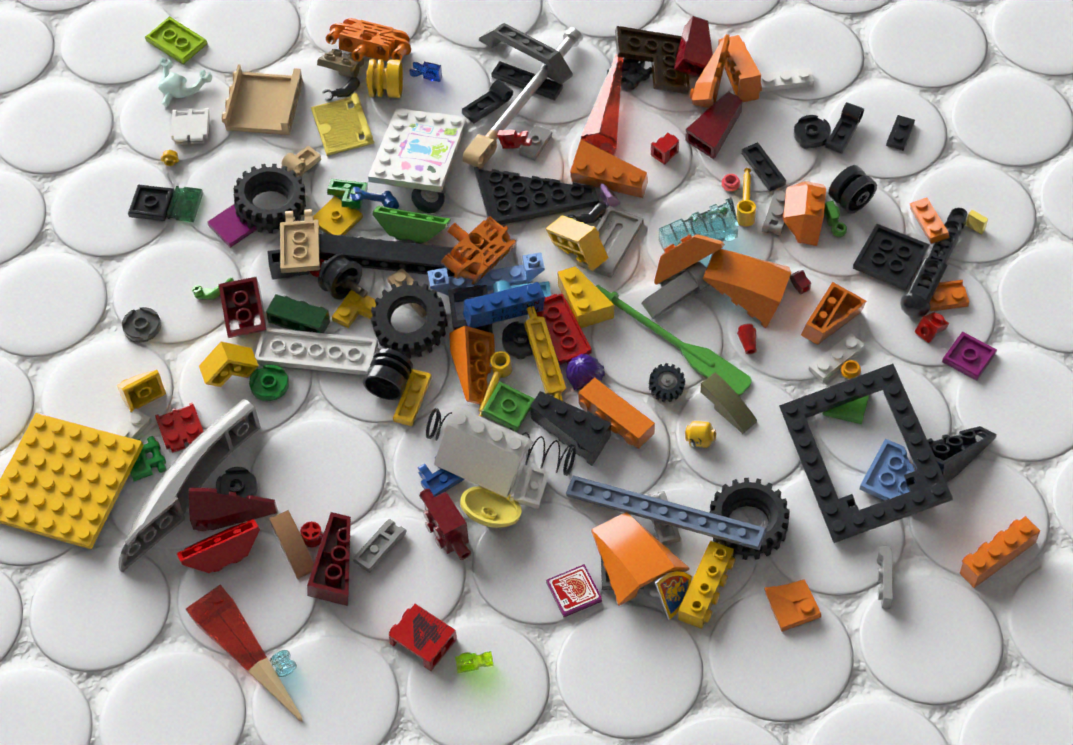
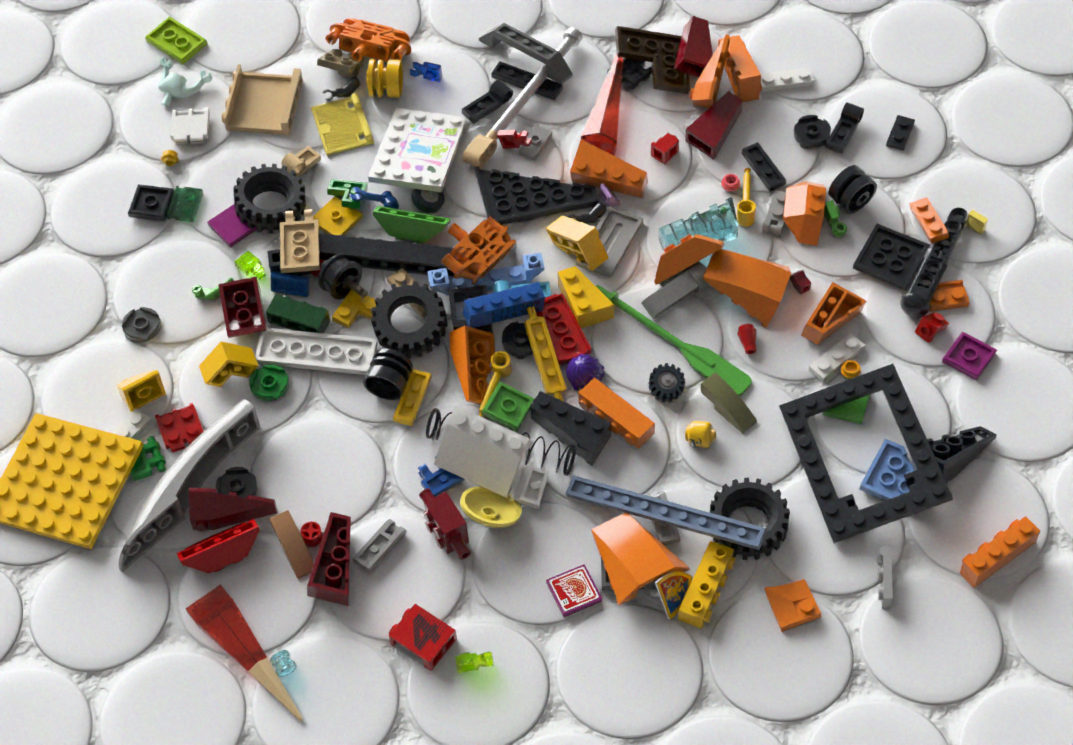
(250, 264): none -> clear neon green plate
(289, 284): none -> blue plate

